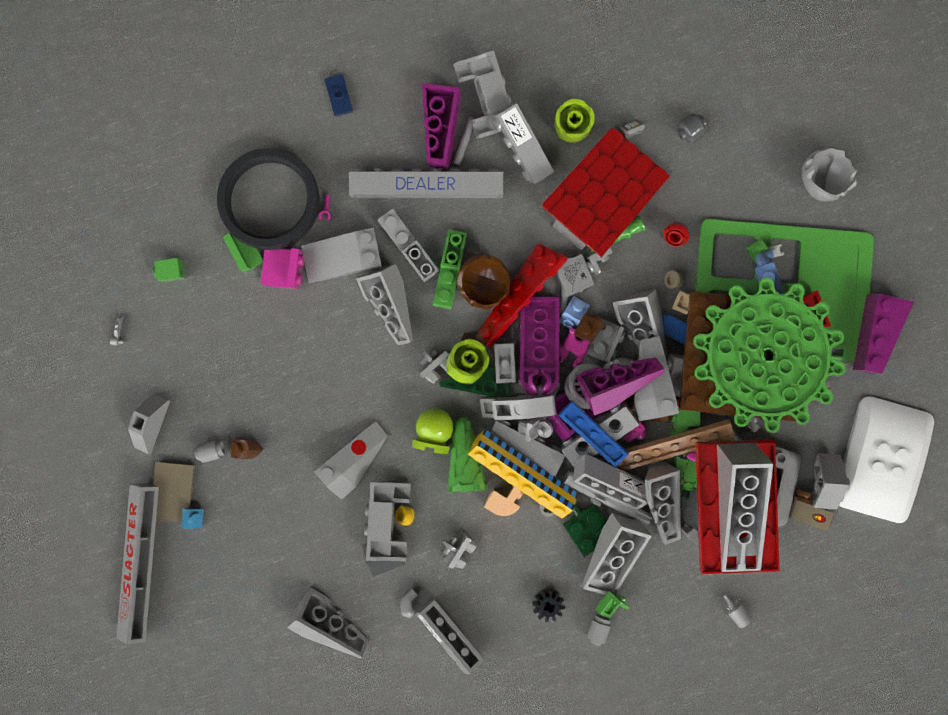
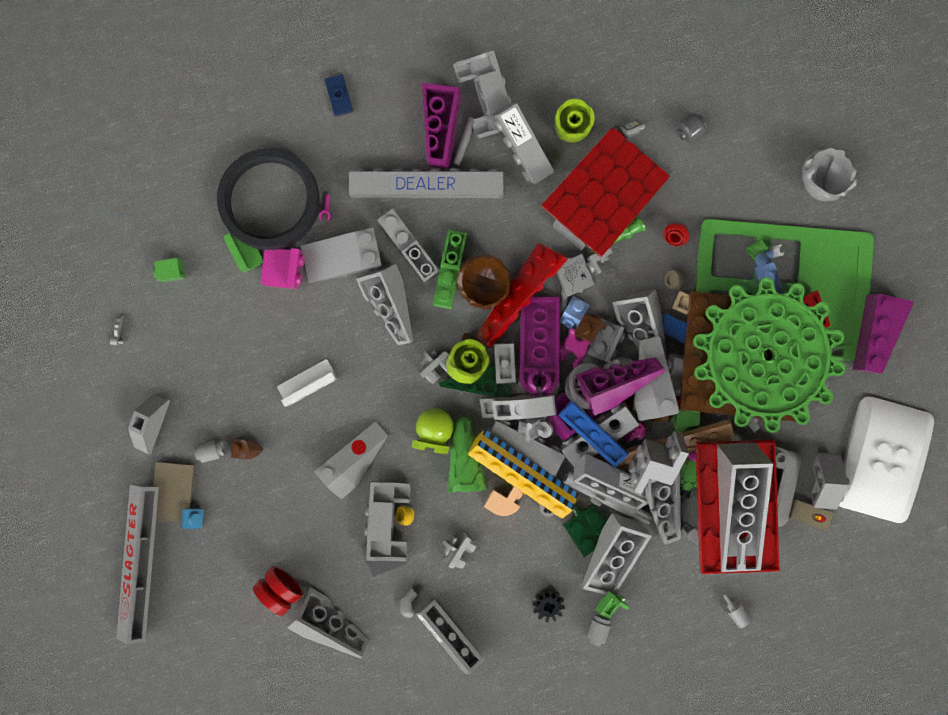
(277, 591): none -> red wheel
(306, 383): none -> white panel
(658, 461): none -> light grey bracket
(803, 496): reddish brown bush -> none

